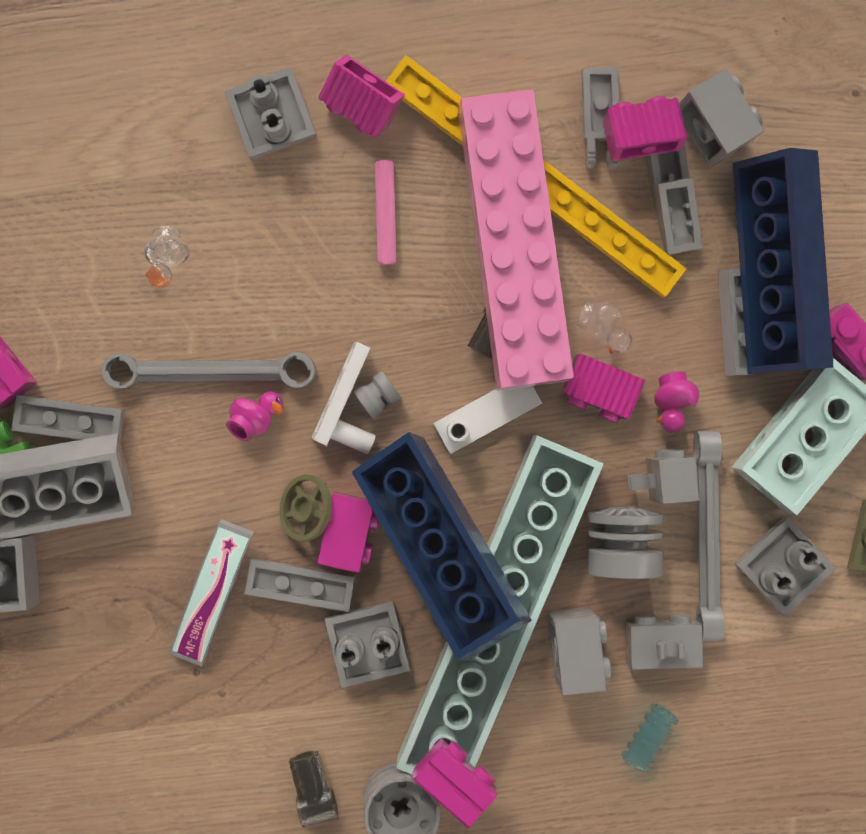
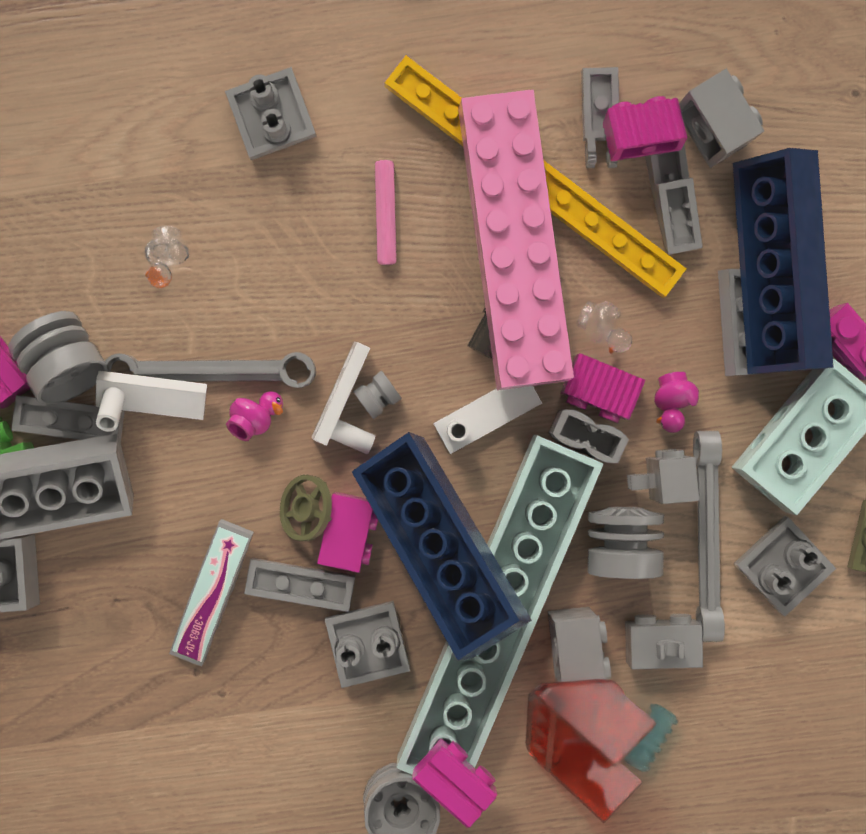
(56, 357): none -> light grey wheel
(146, 395): none -> white piece
(315, 799): clear smoke piece -> none
(360, 96): dark pink brick -> none
(582, 736): none -> clear red windscreen
(596, 440): none -> light grey brick

